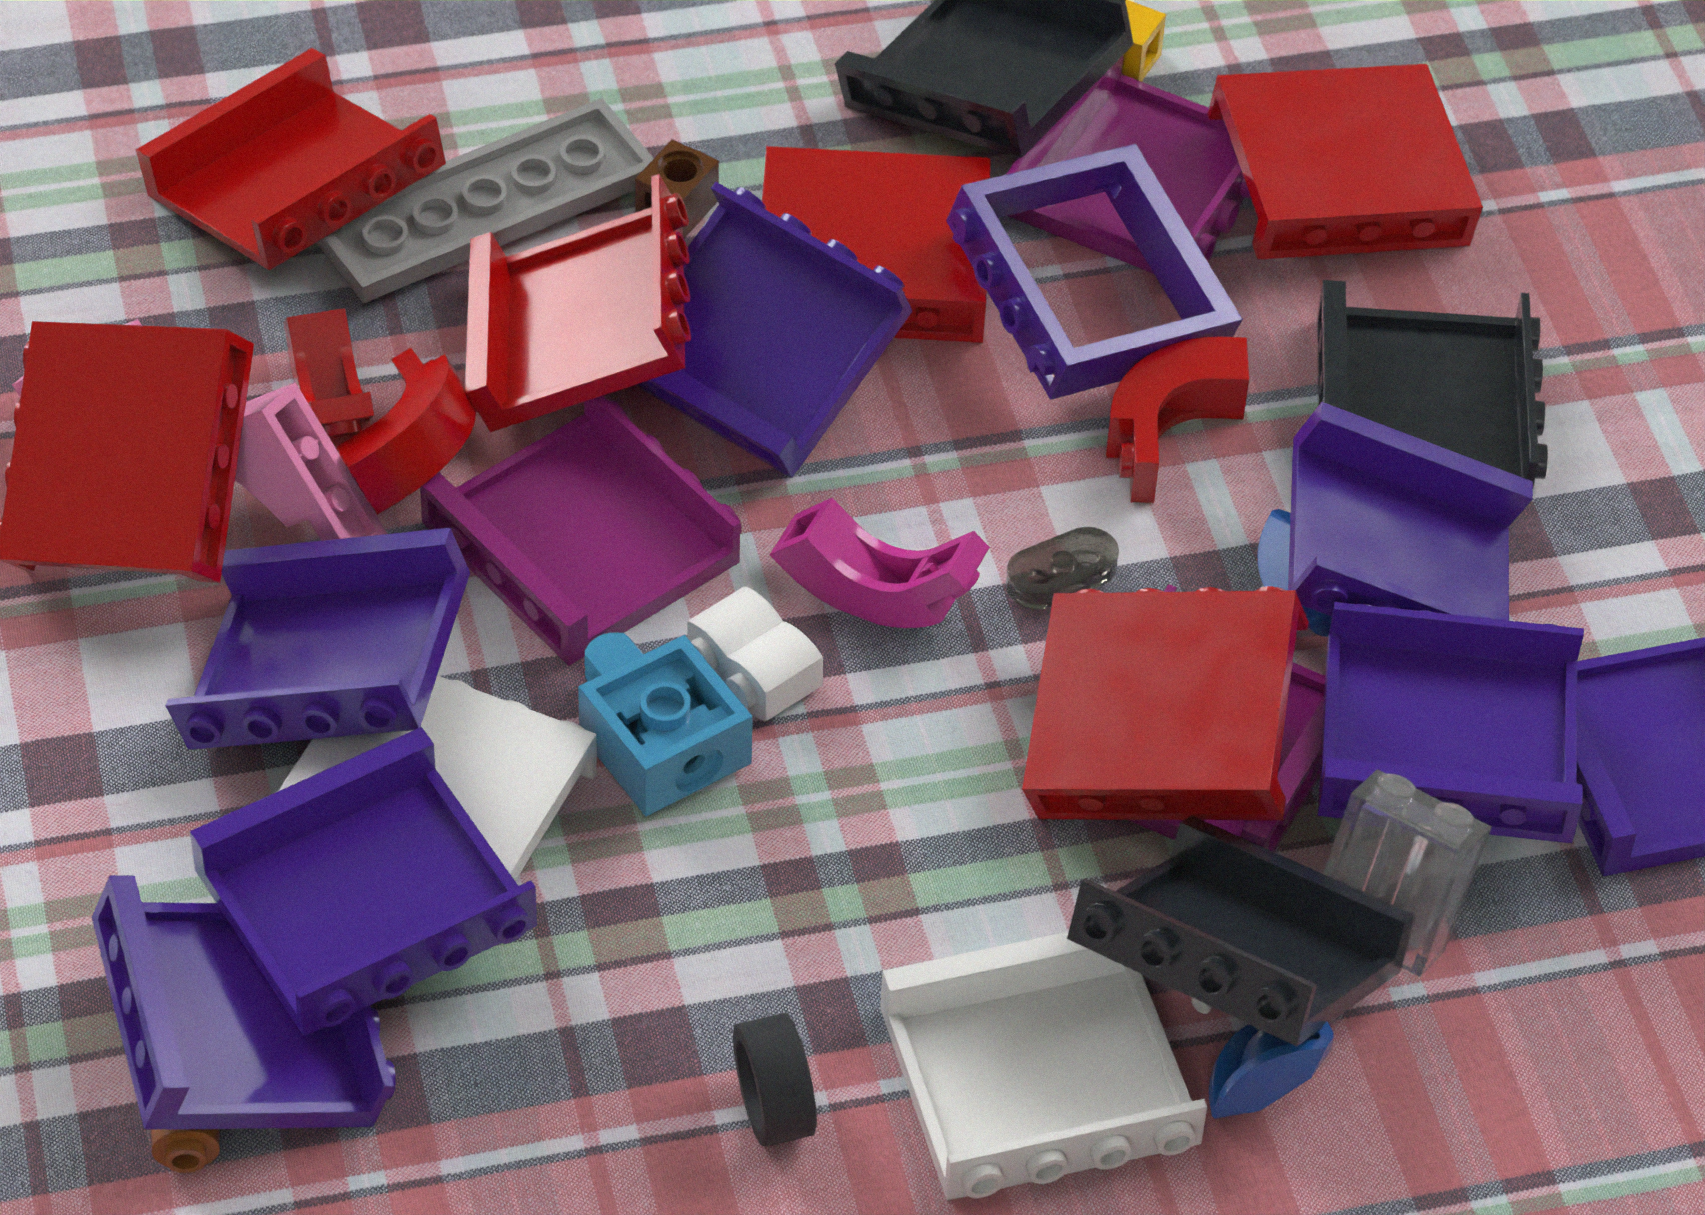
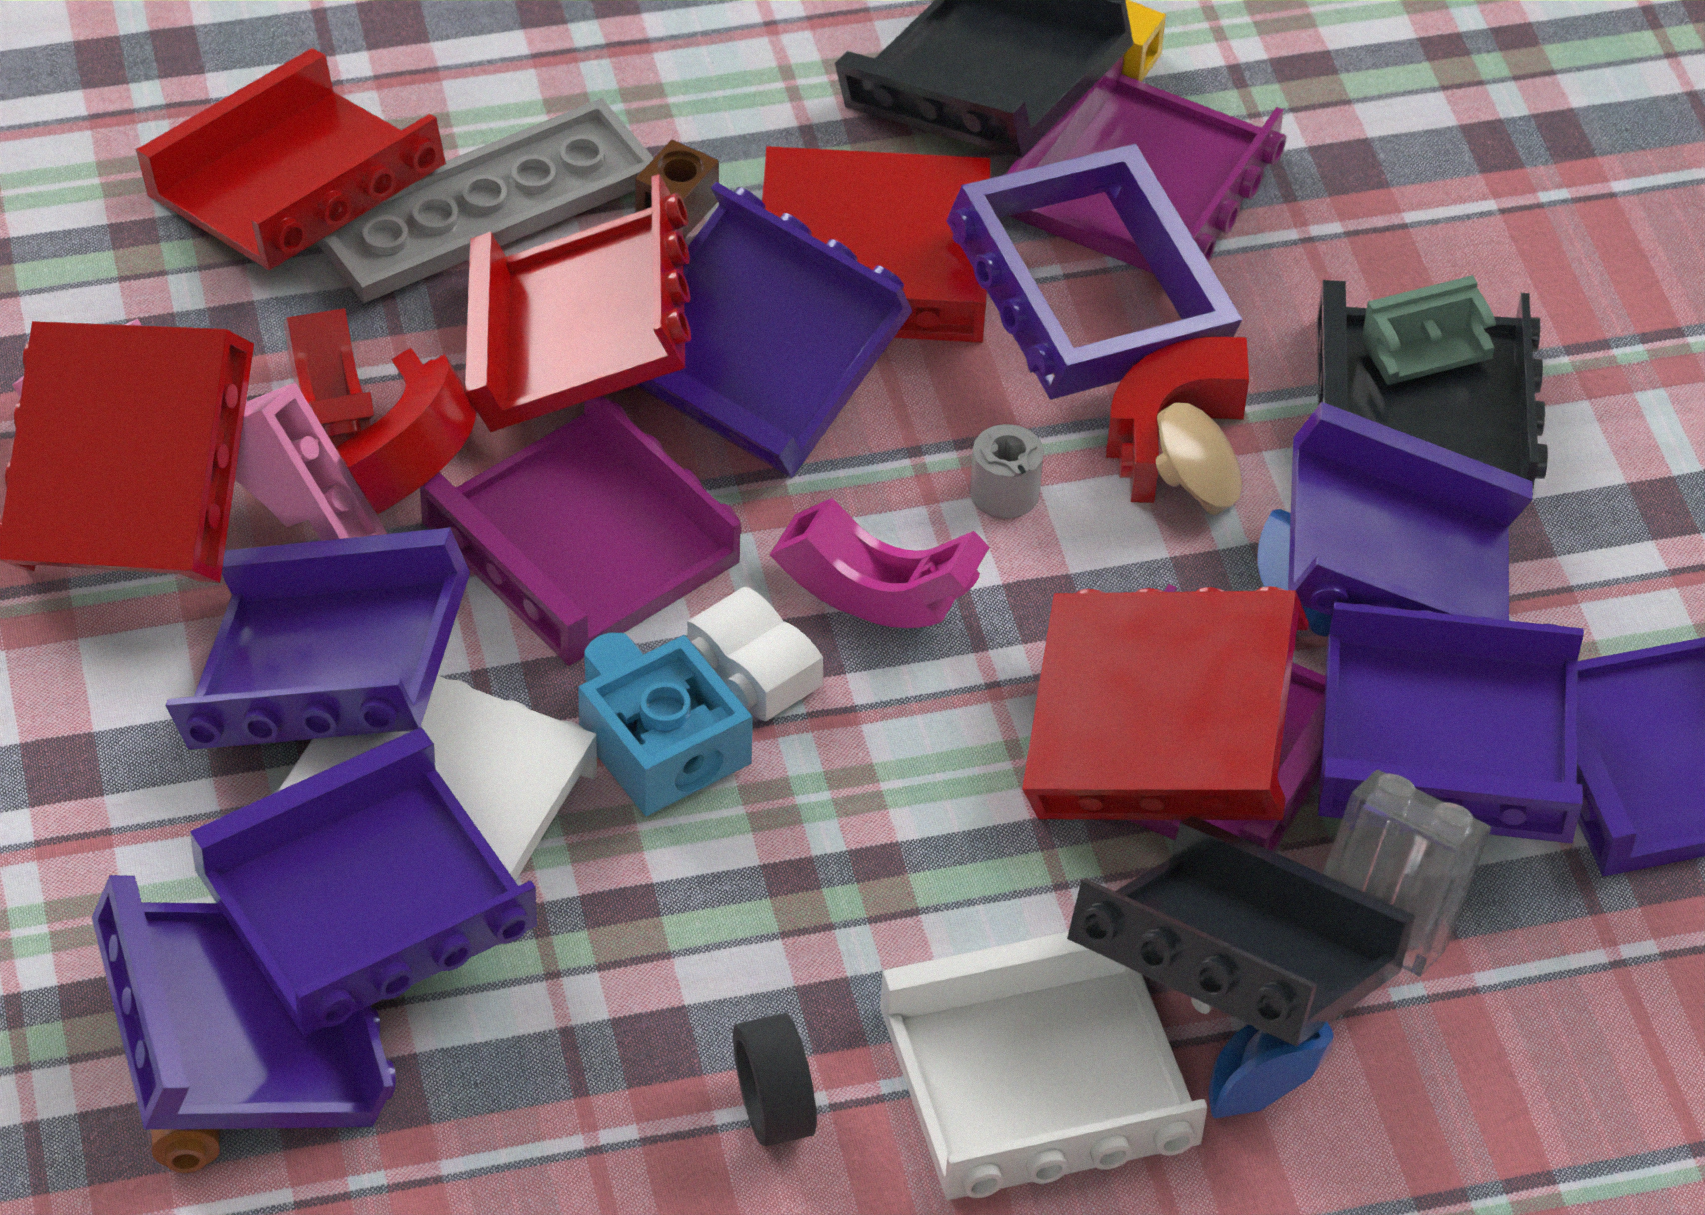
(1006, 471): none -> light grey piece
(1058, 568): clear smoke plate -> none
(1198, 457): none -> tan dish
(1348, 160): red panel -> none
(1428, 330): none -> sand green hinge

